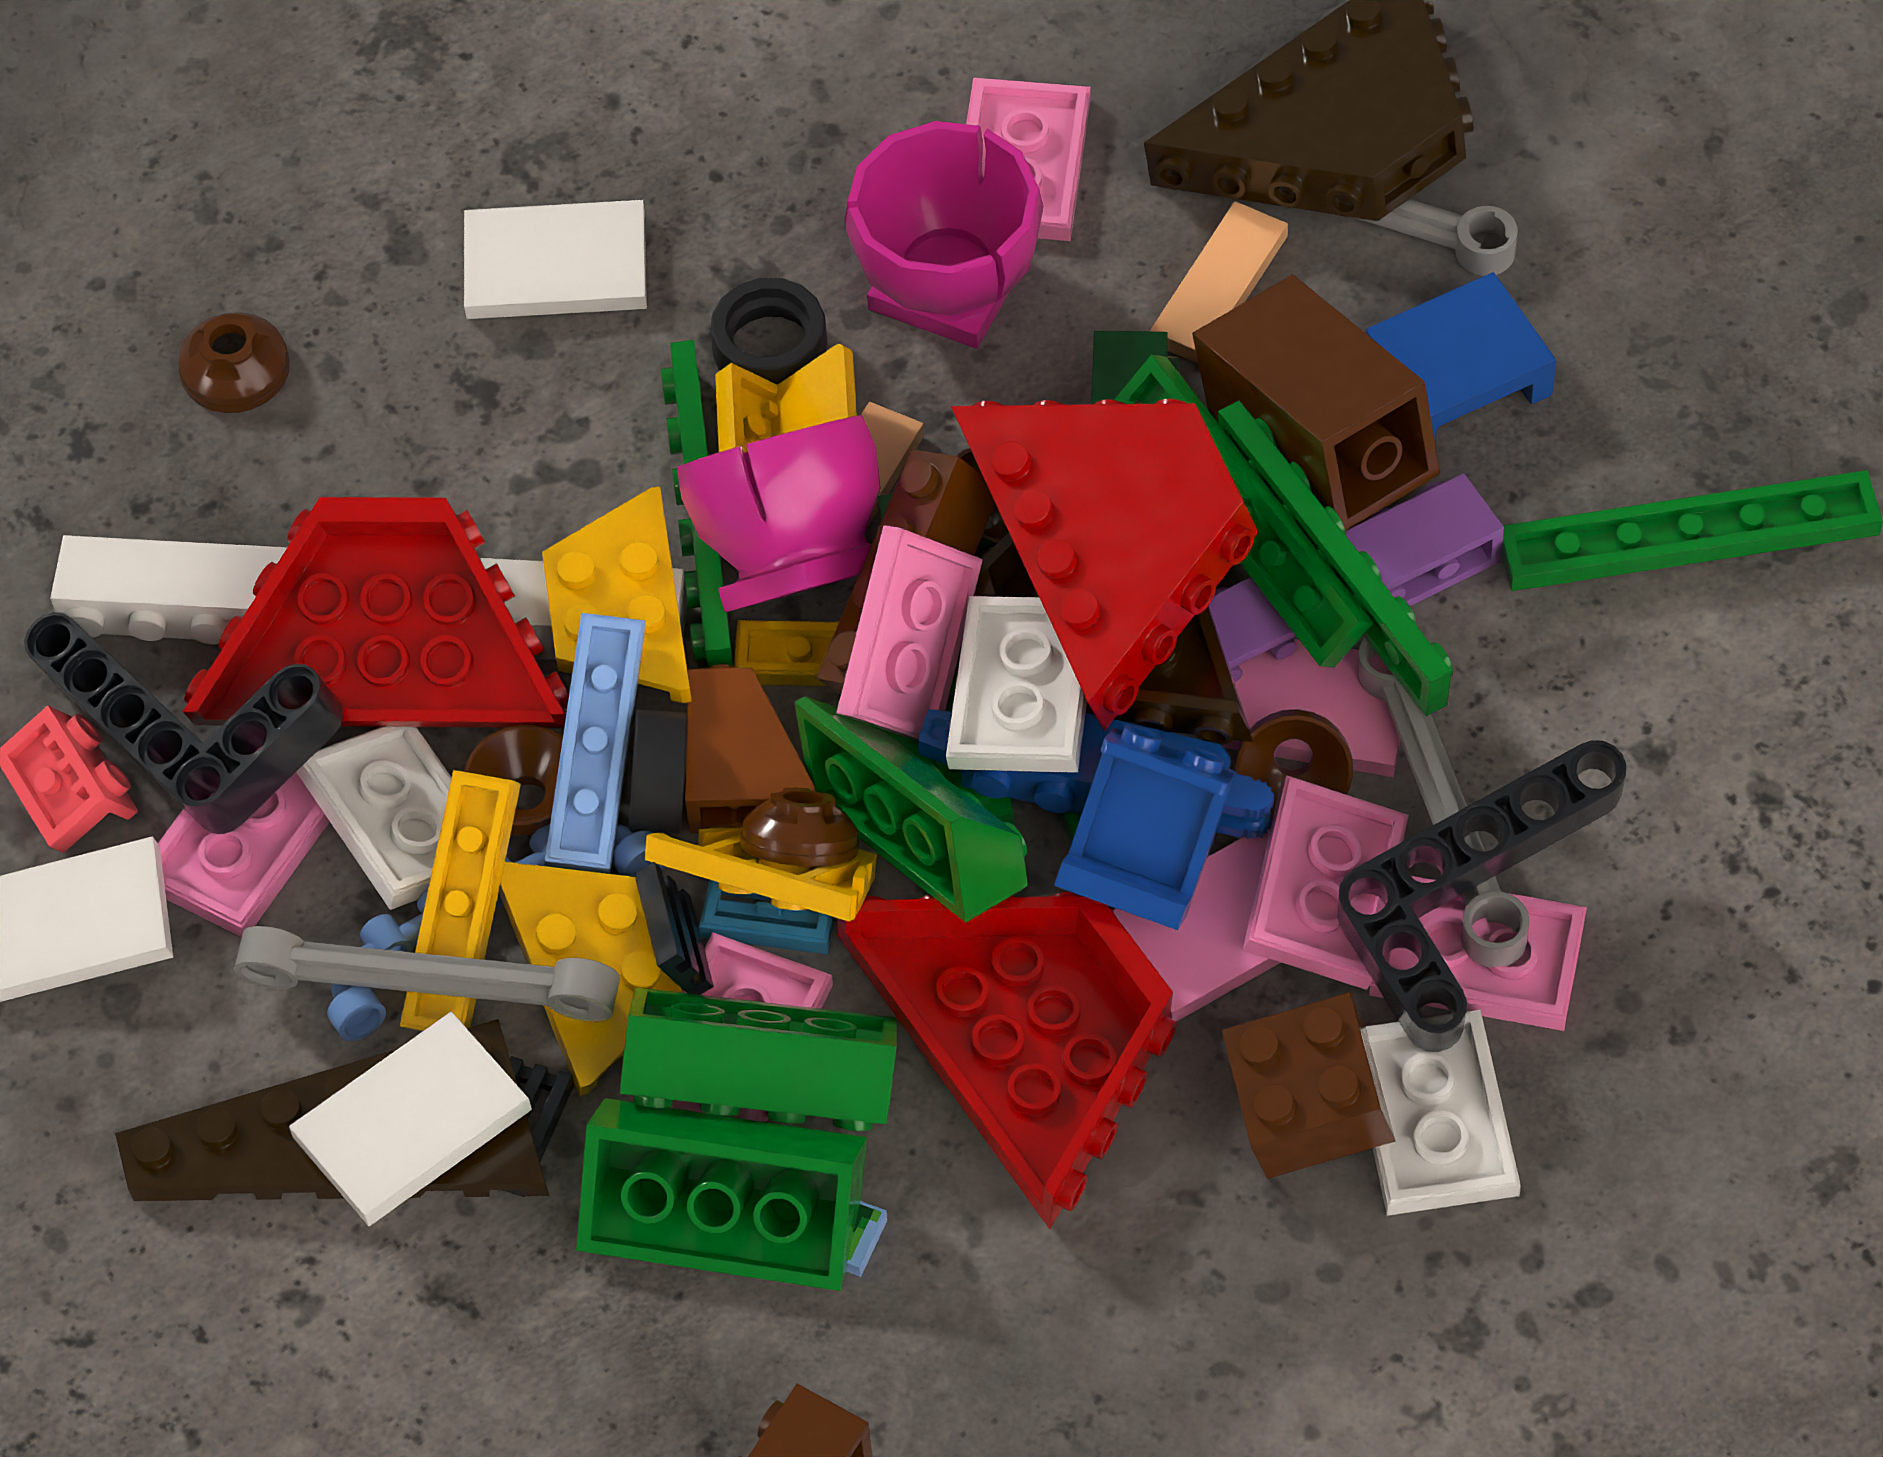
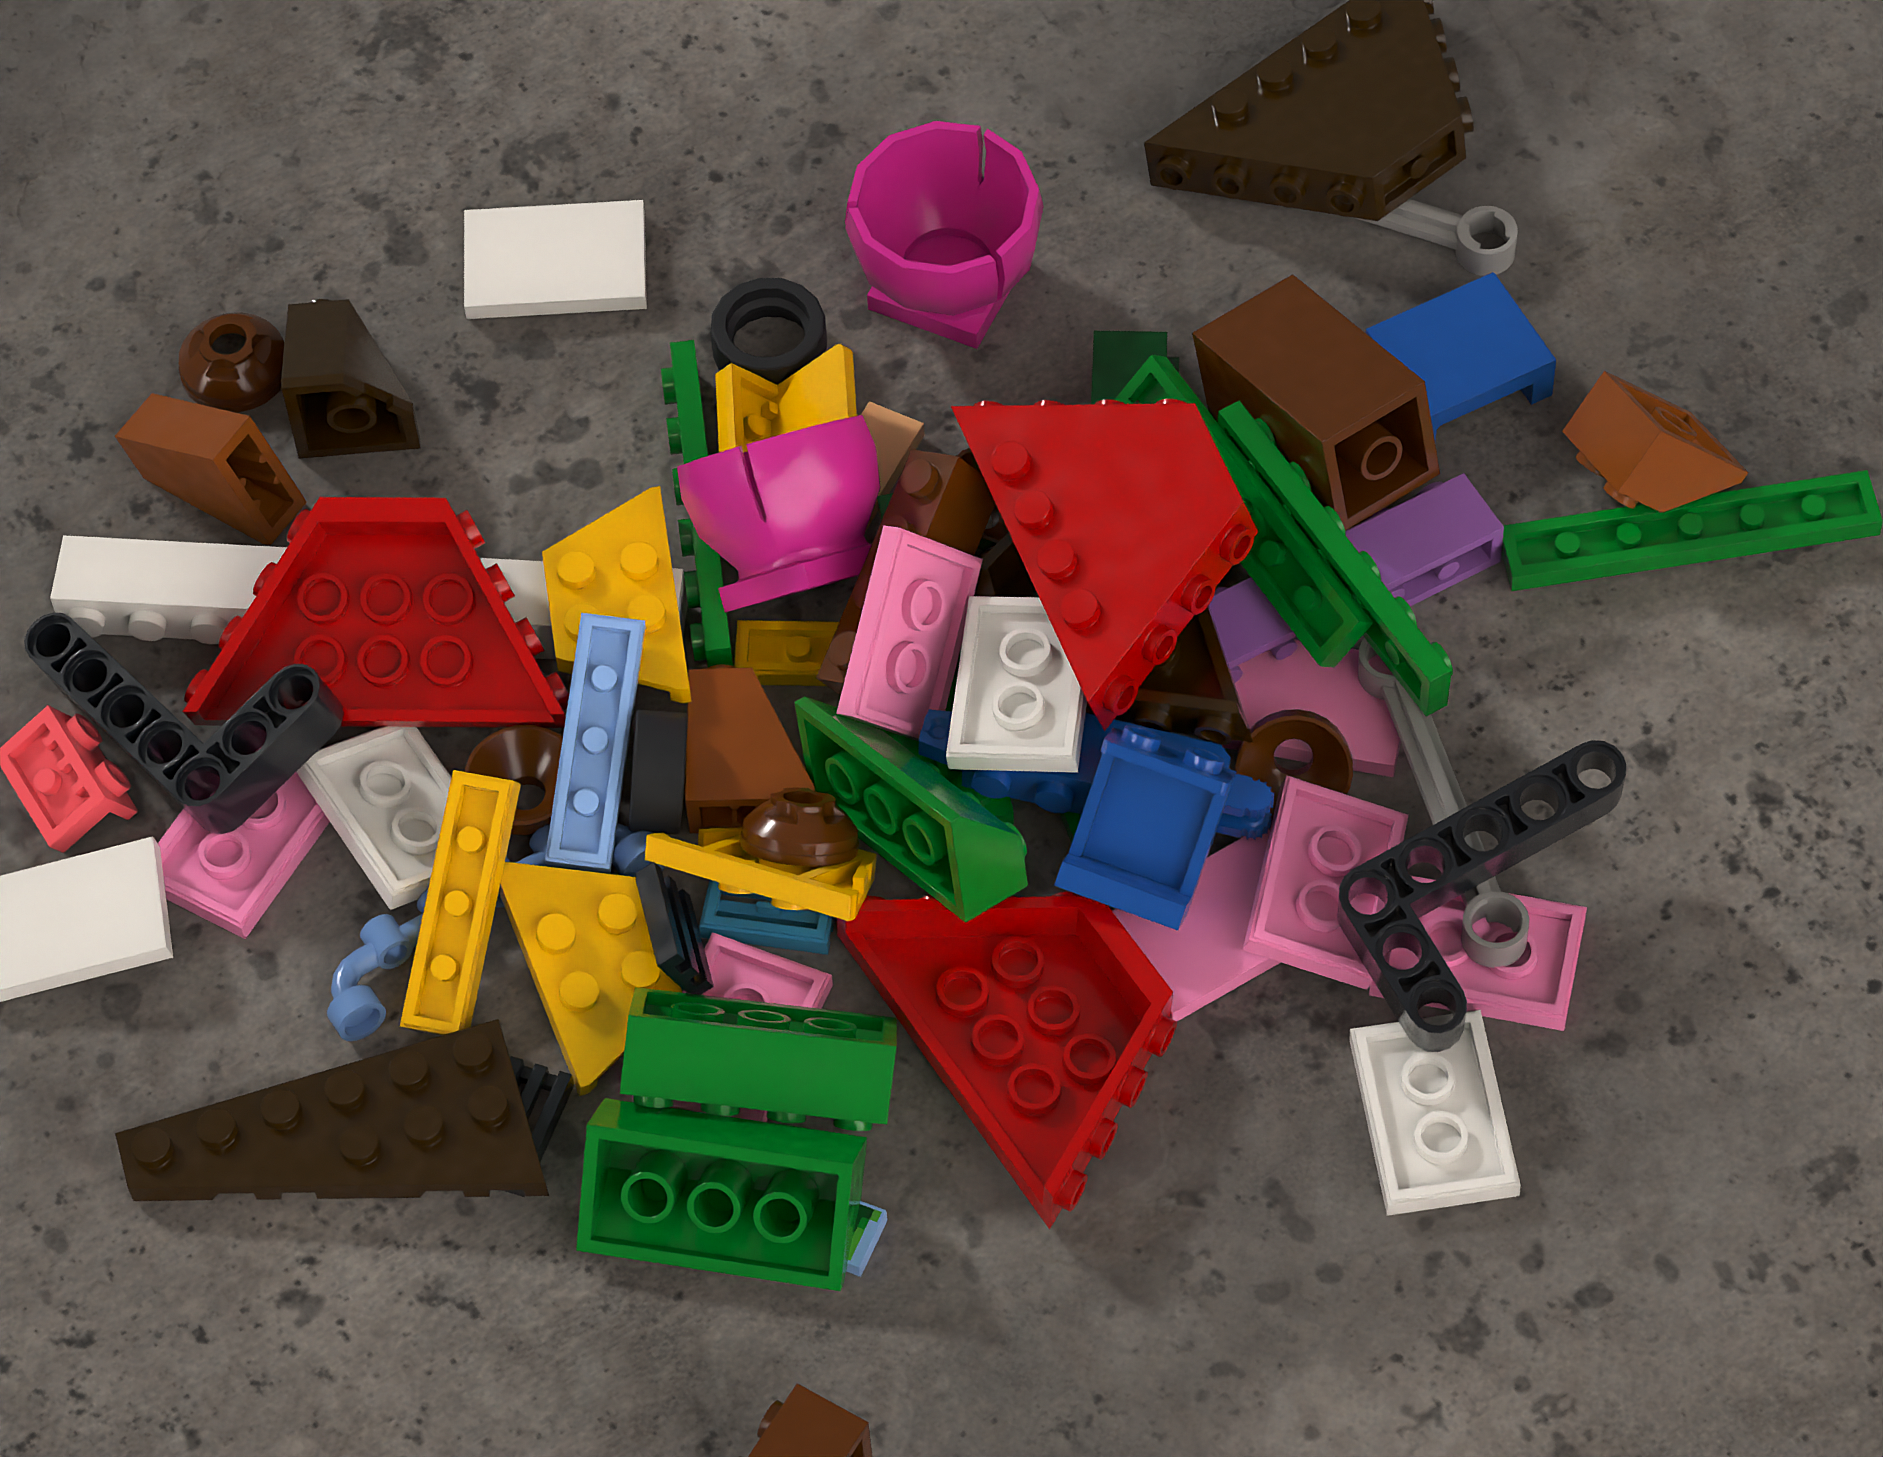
(213, 463): none -> dark orange slope
(341, 386): none -> dark brown slope
(410, 1118): white tile -> none
(571, 988): light grey piece -> none
(1050, 131): bright pink tile -> none
(1221, 275): light nougat tile -> none
(1308, 1085): reddish brown brick -> none
(1648, 447): none -> dark orange slope

